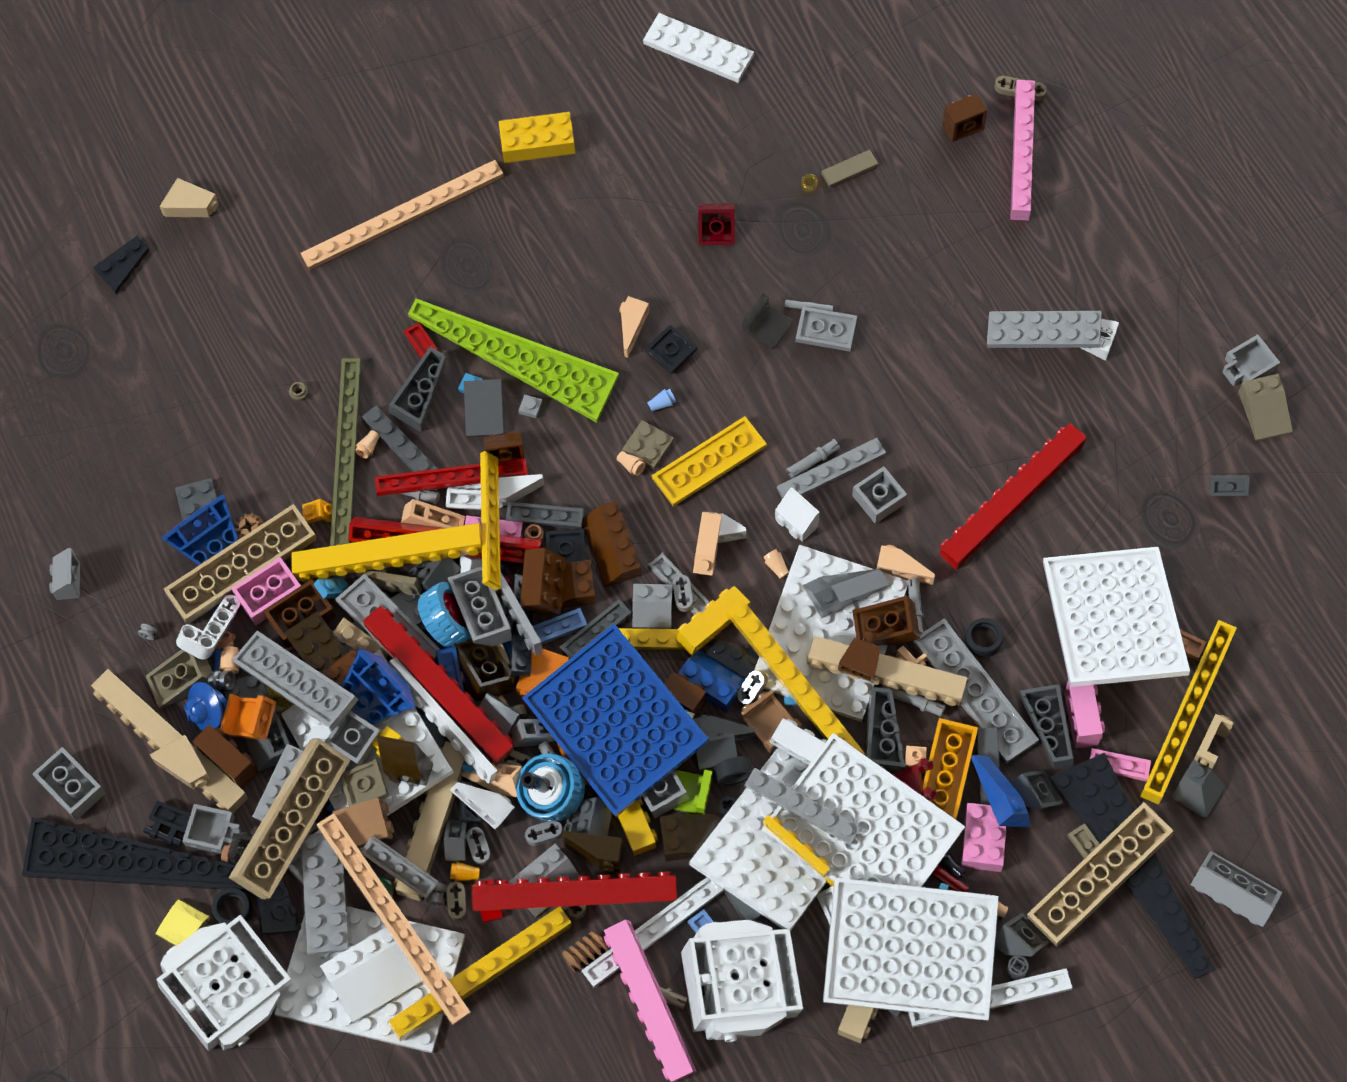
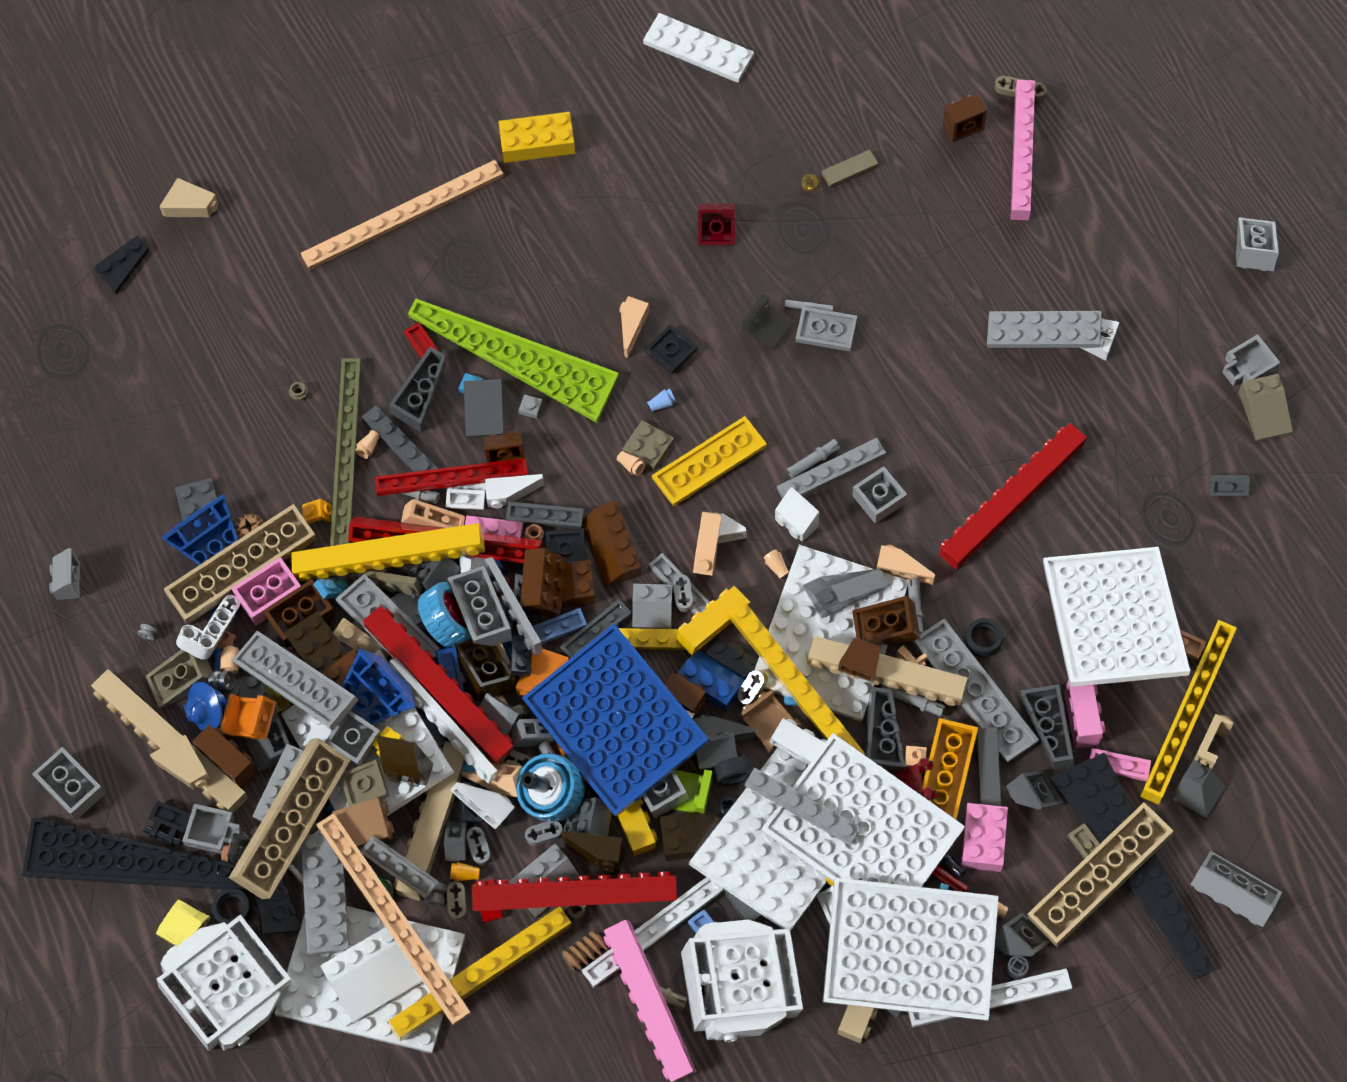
(490, 521): yellow tile -> none
(802, 850): yellow plate -> none
(1002, 796): blue wedge -> none
(1256, 244): none -> light grey slope

